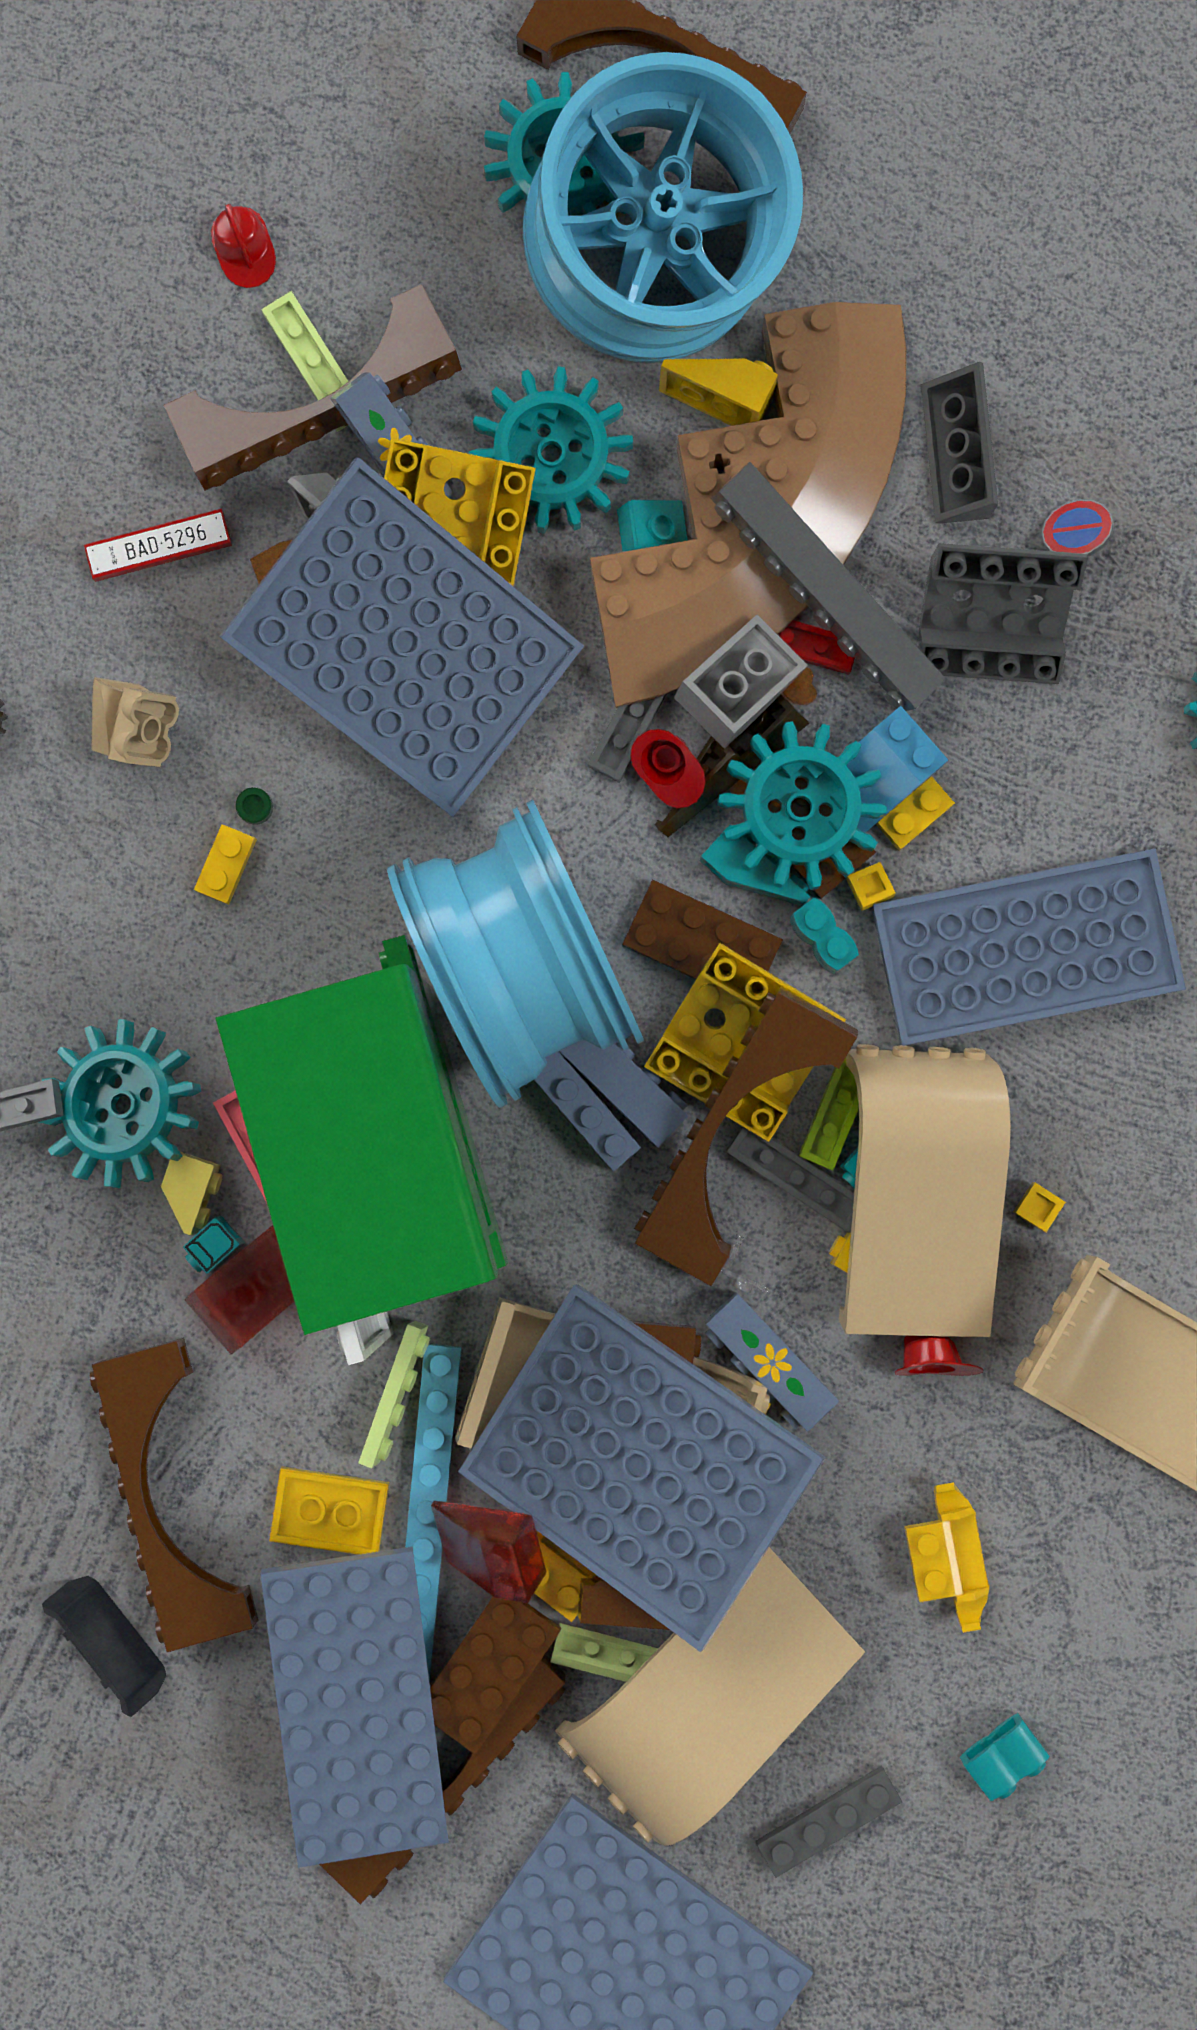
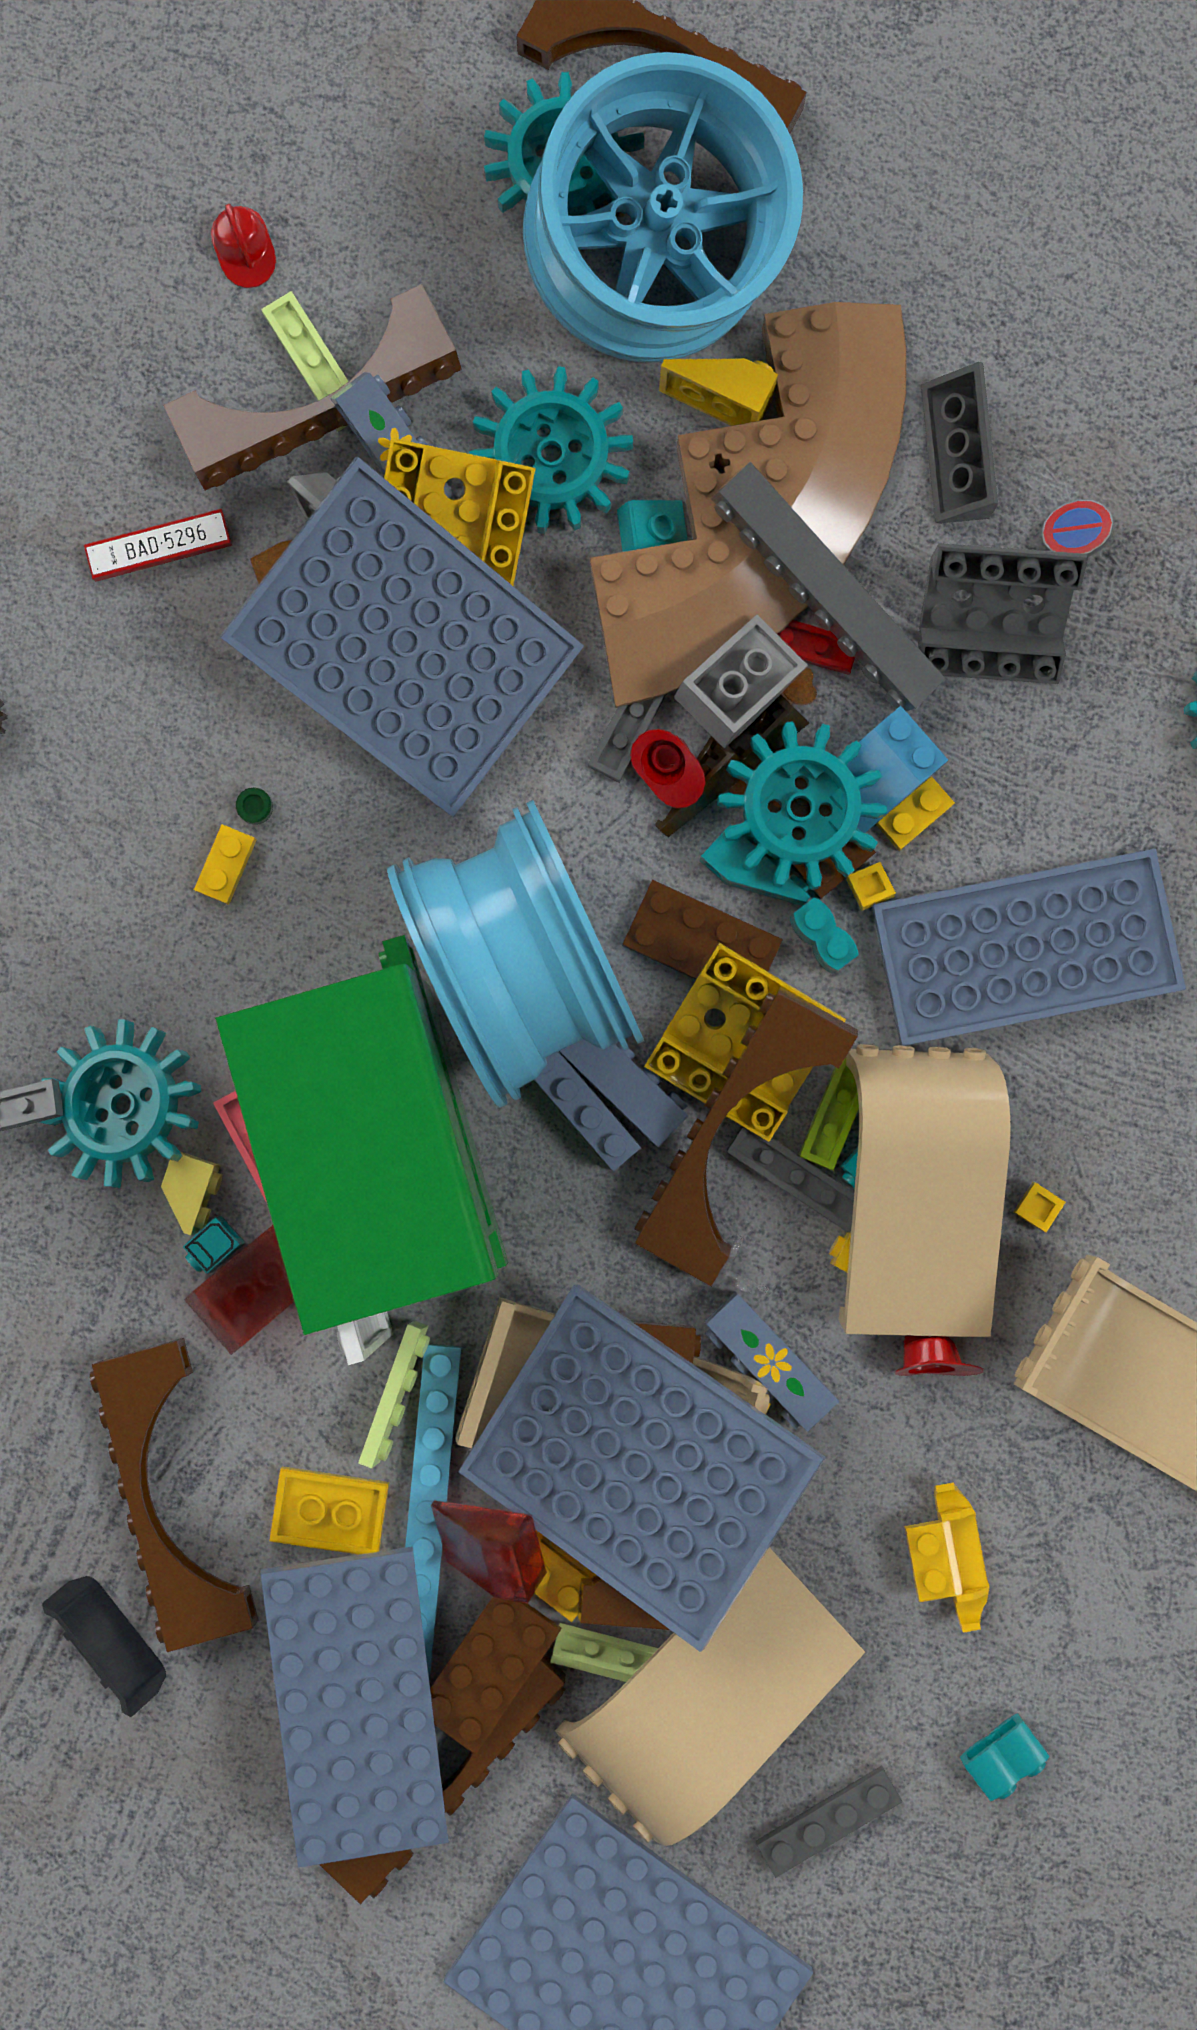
(131, 722): tan piece -> none

